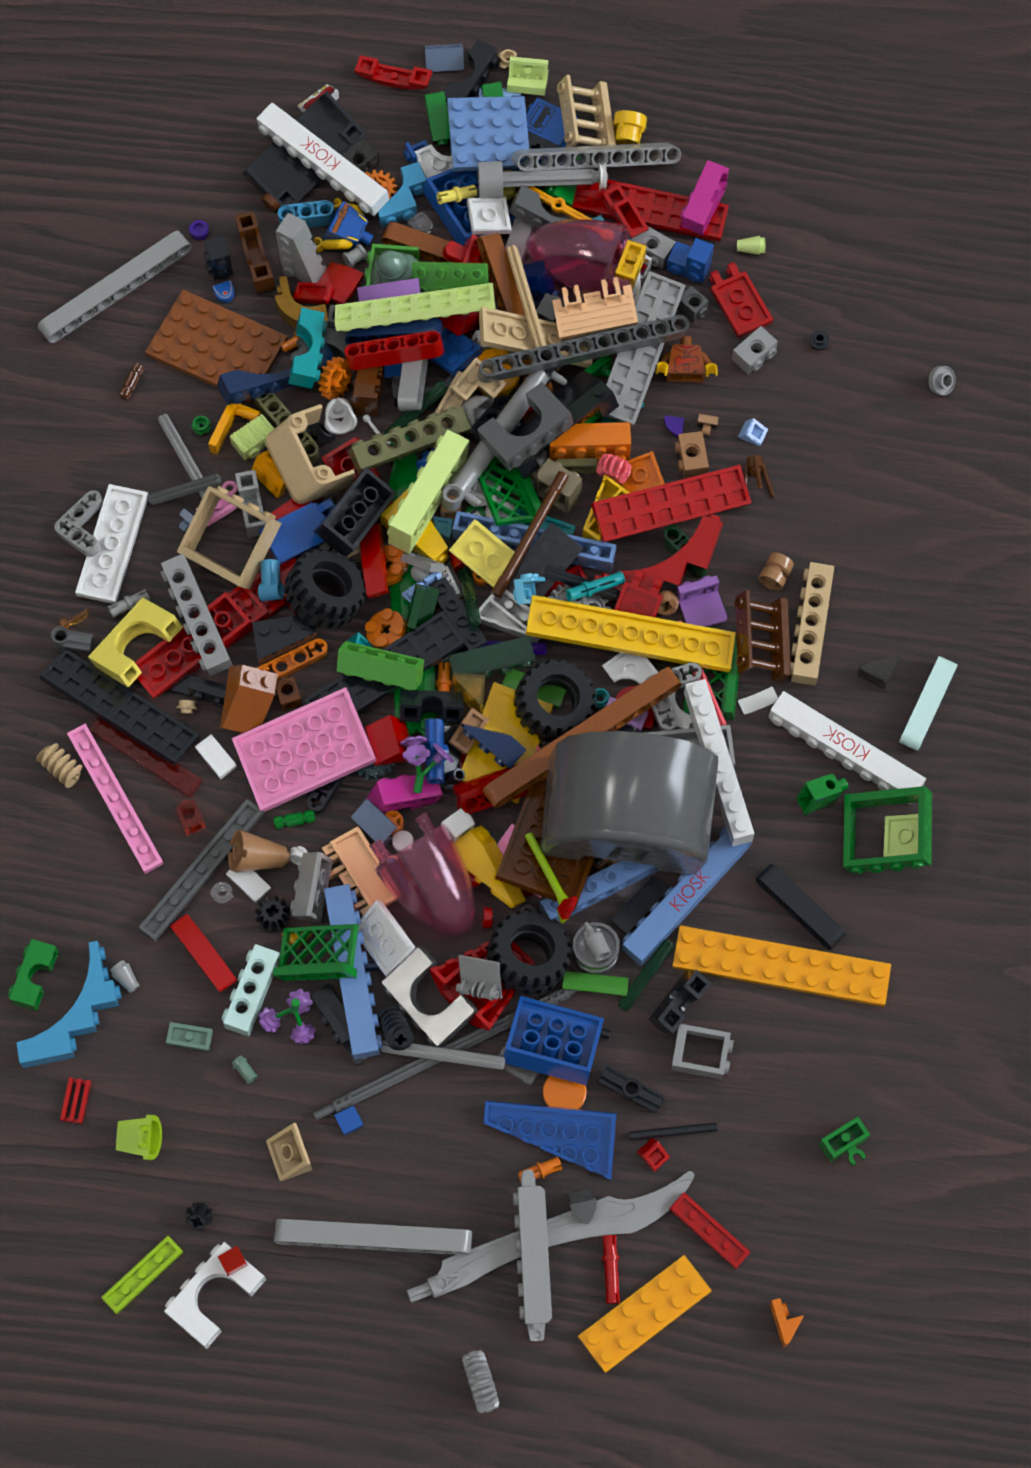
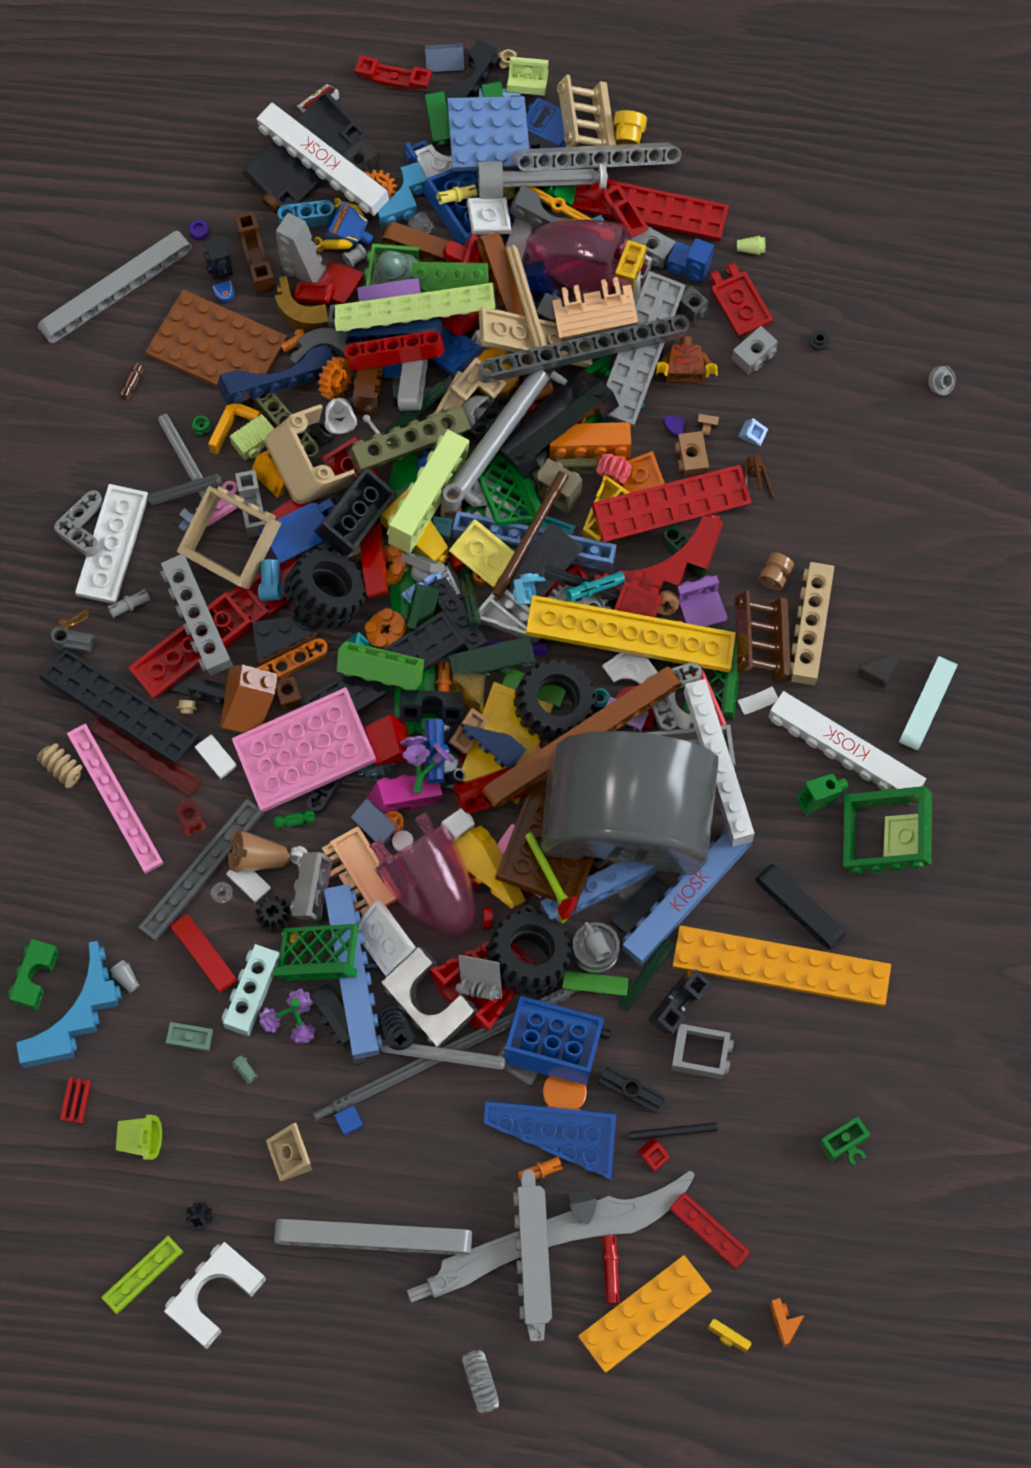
(142, 618): light yellow arch -> none
(232, 1261): red slope -> none
(310, 329): teal arch -> none
(513, 449): dark grey arch -> none
(705, 197): dark pink wedge -> none
(729, 1336): none -> yellow plate

